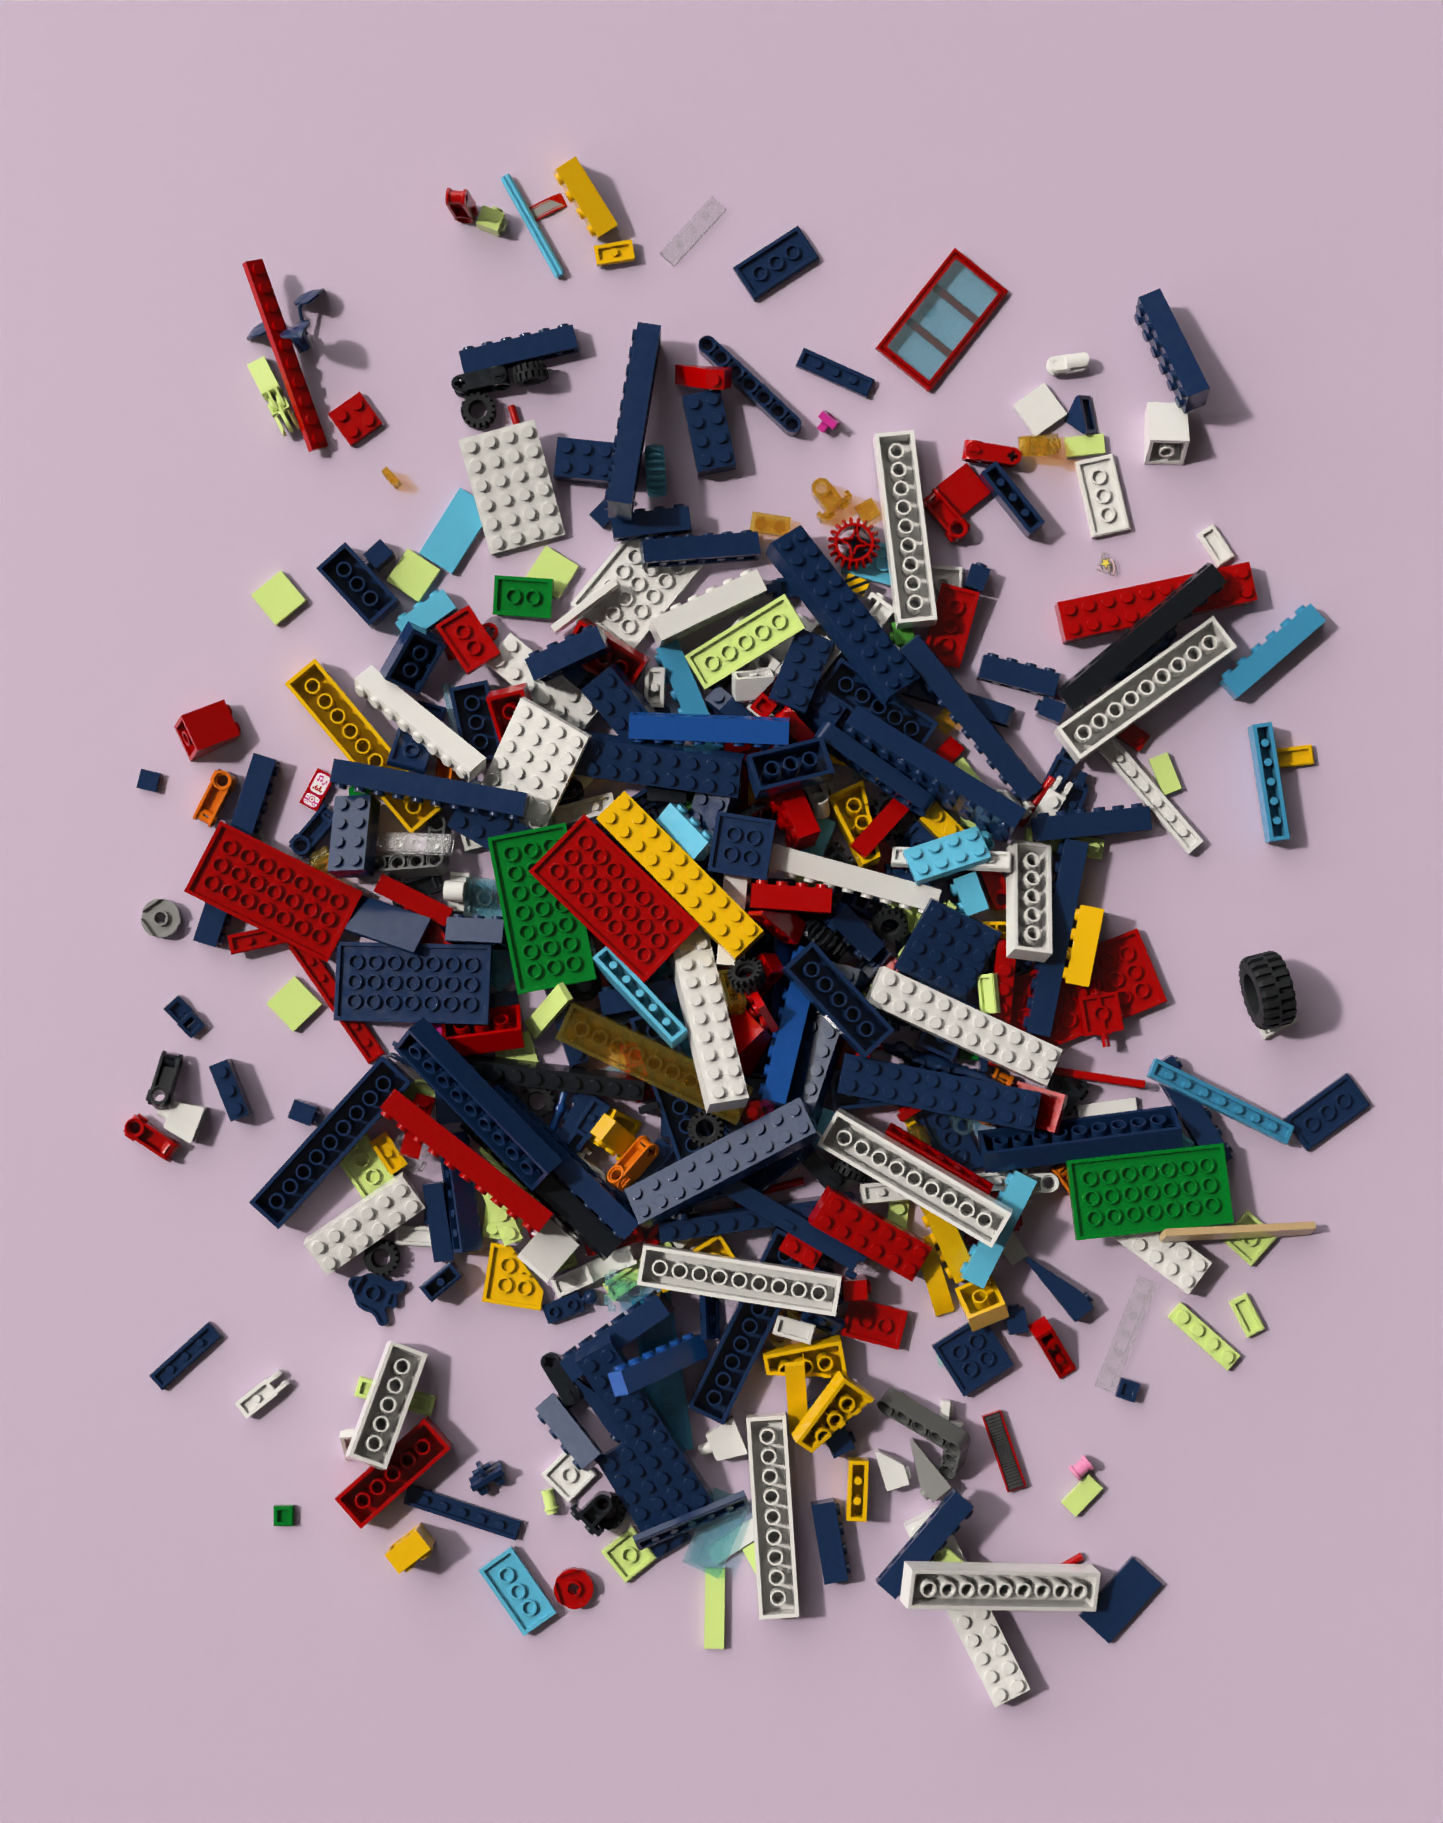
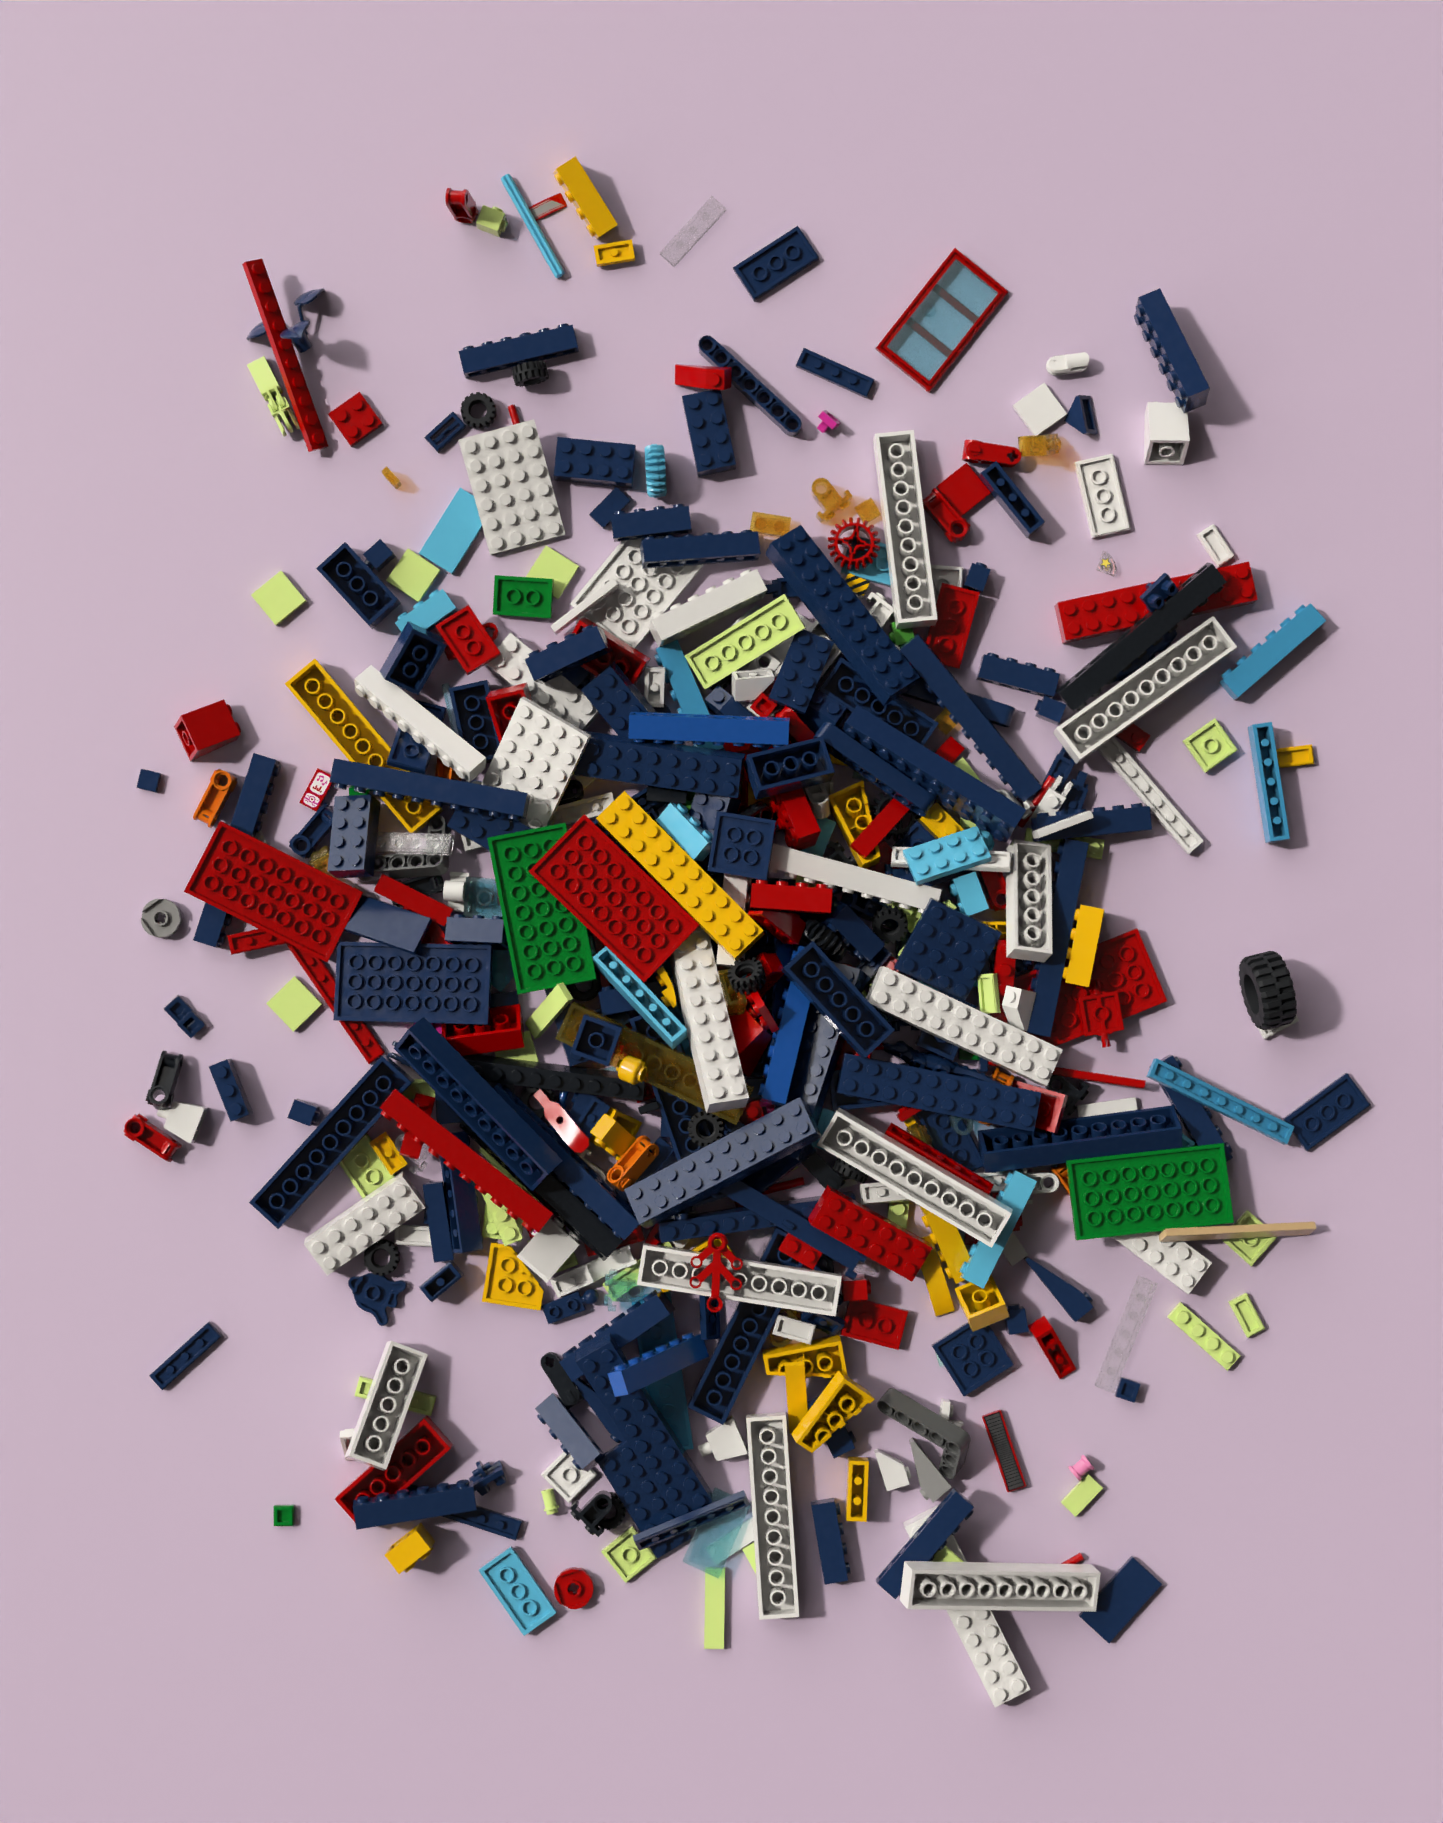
(260, 1395): white hinge -> none
(414, 1504): none -> dark blue brick
(446, 441): none -> dark blue tile
(482, 381): black piece -> none
(568, 1130): none -> piece
(597, 1039): none -> dark blue brick
(631, 1070): none -> yellow head
(633, 421): dark blue brick -> none
(668, 997): none -> yellow slope
(716, 1267): none -> red plant
(1018, 1006): none -> white slope
(1062, 824): none -> white tile
(1084, 445): yellowish green tile -> none
(1158, 592): none -> dark blue hips
(1165, 773): yellowish green tile -> none
(1209, 745): none -> yellowish green plate

